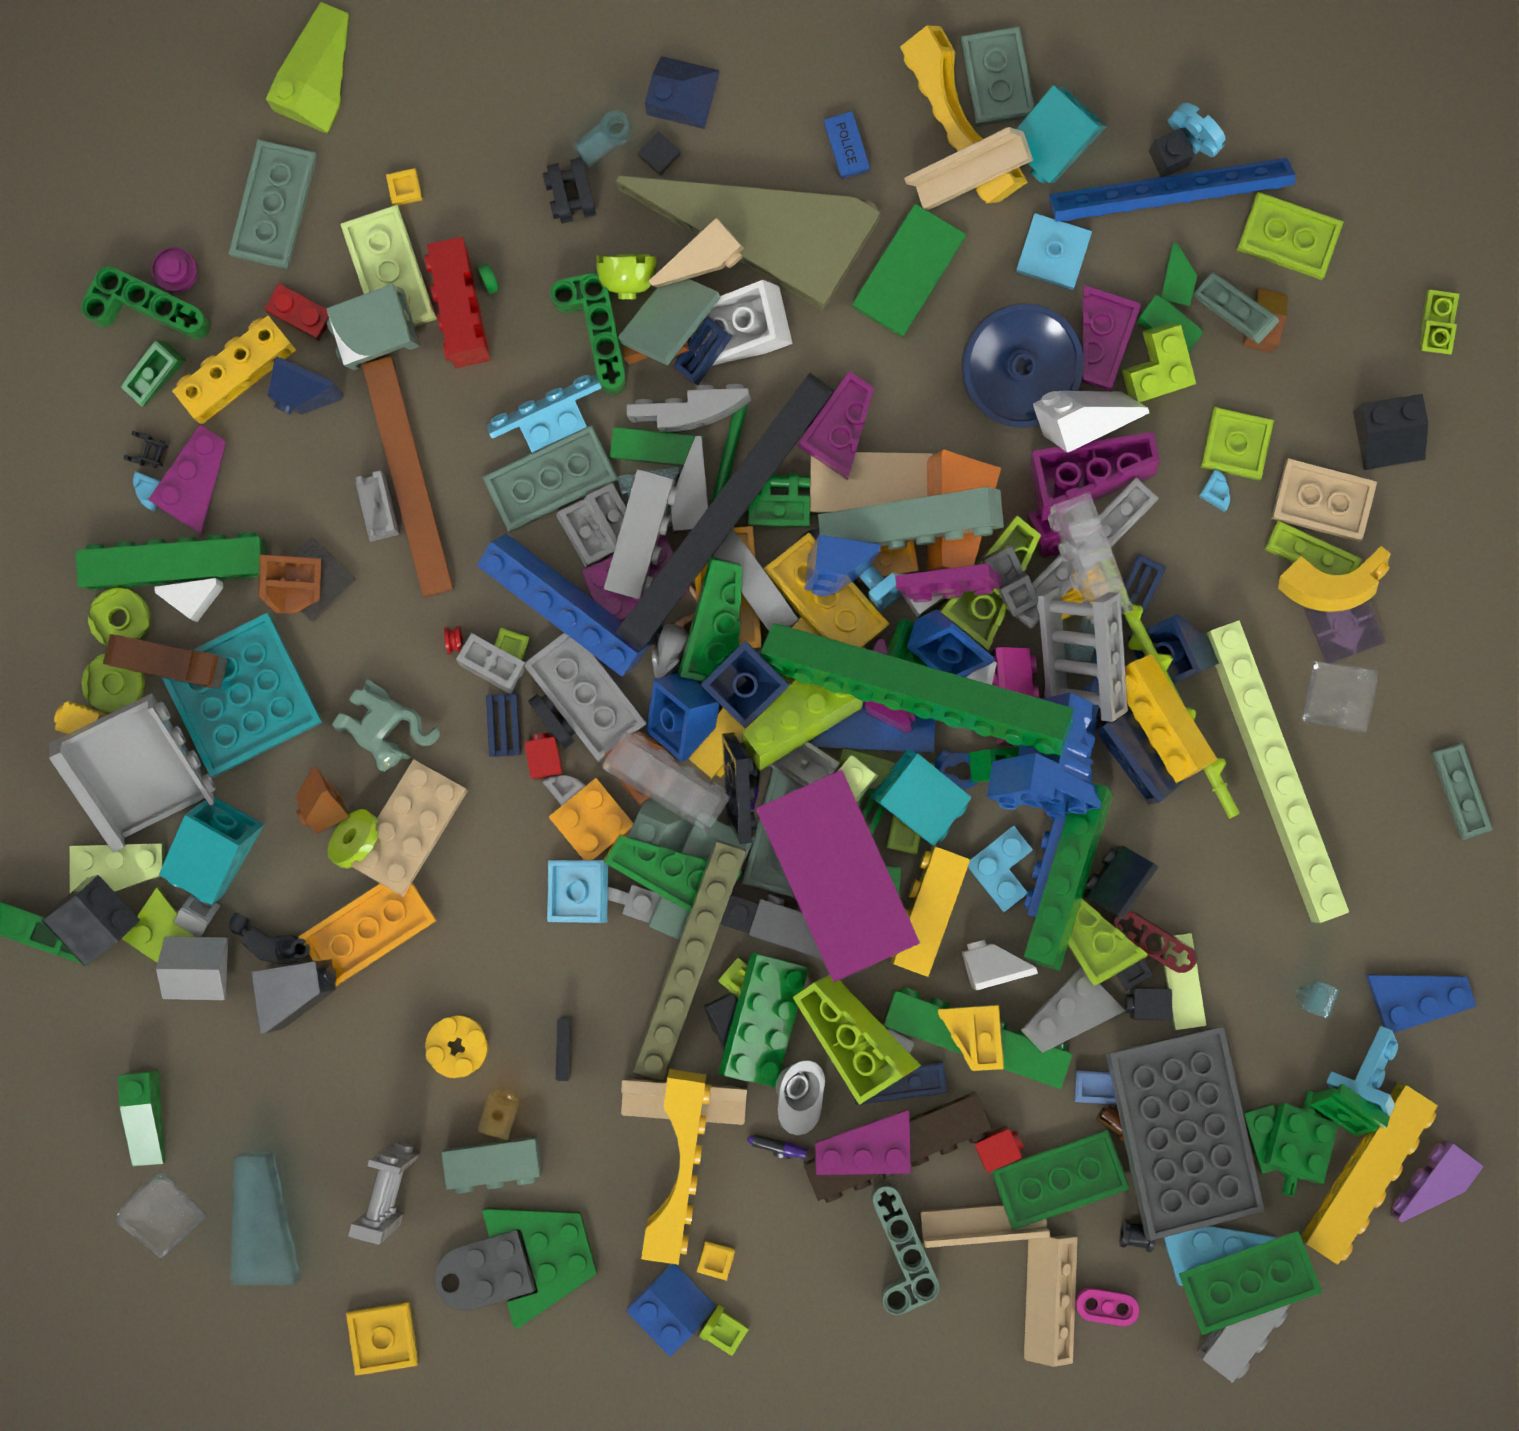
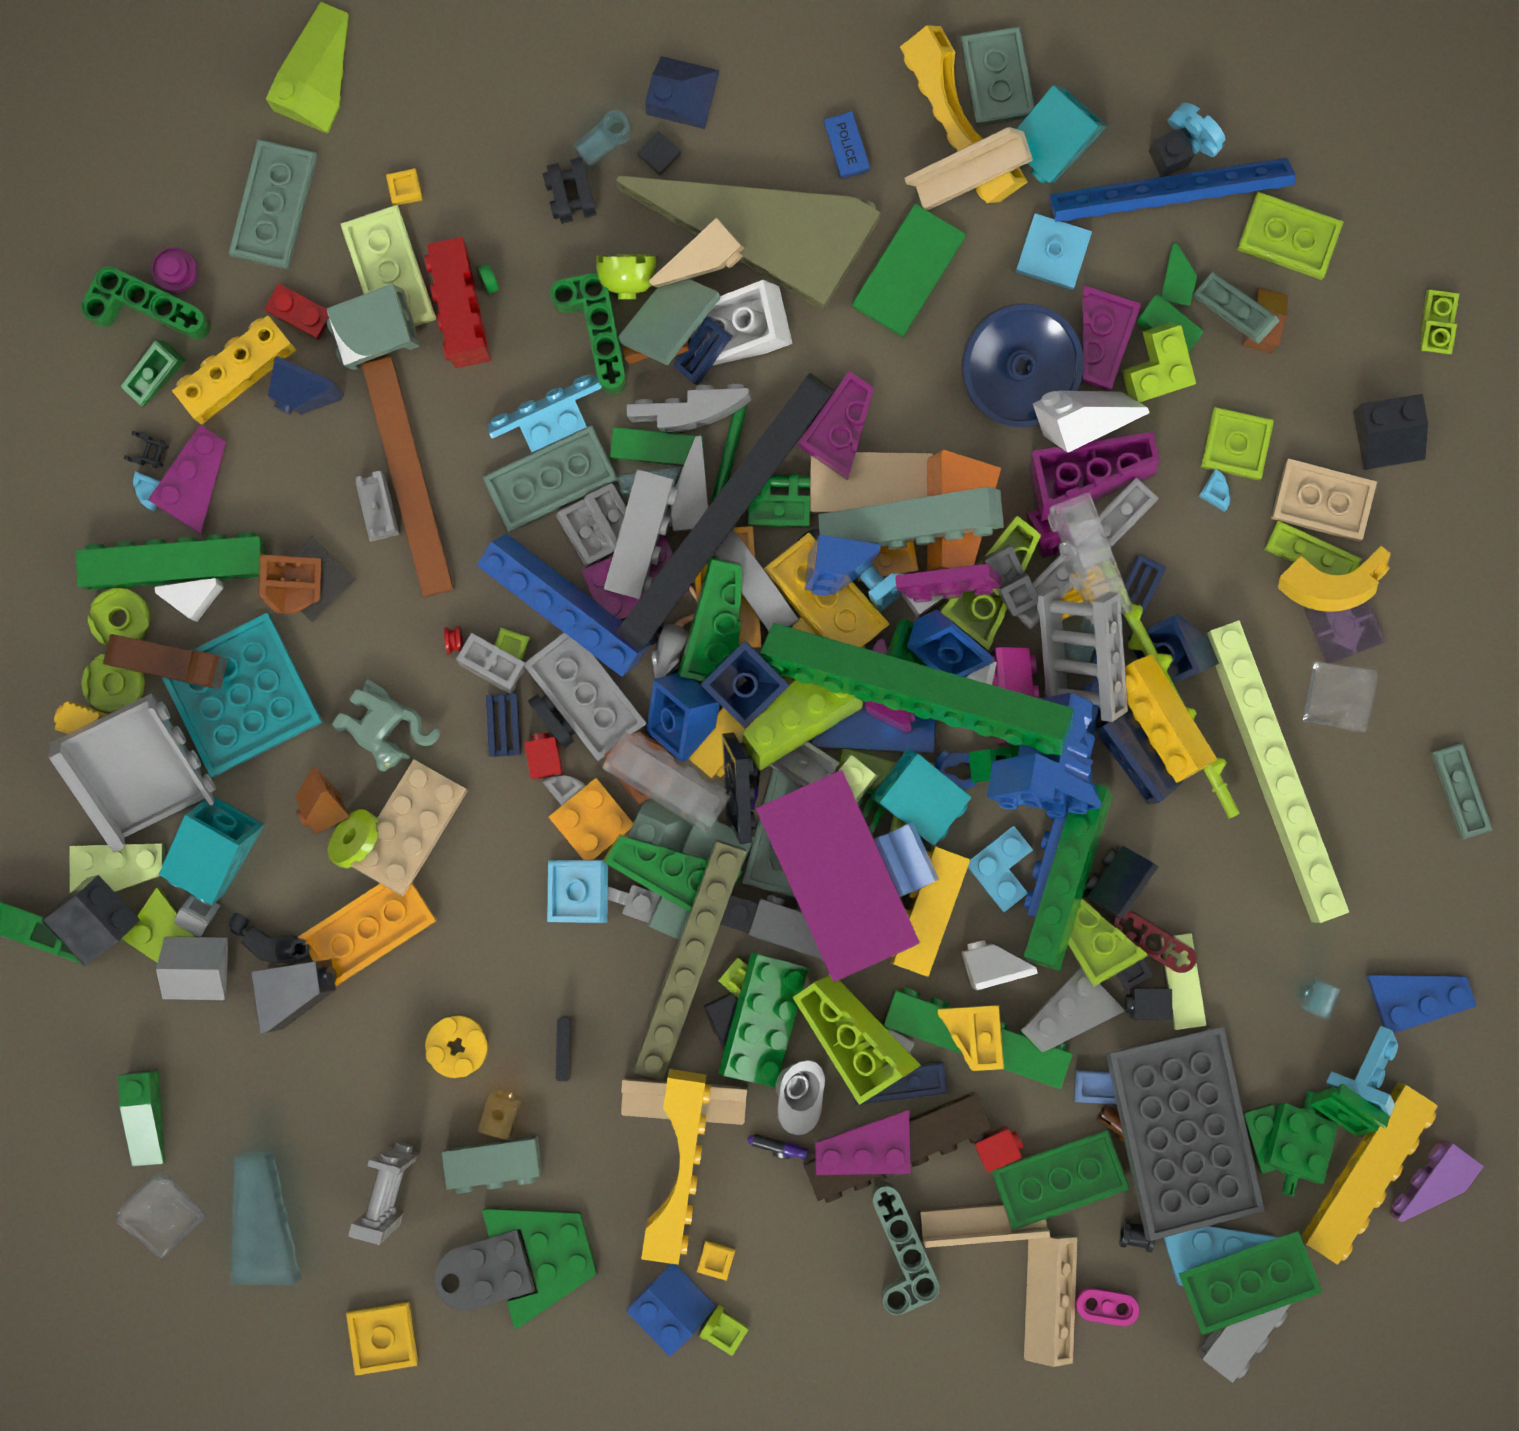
(906, 859): none -> medium blue panel

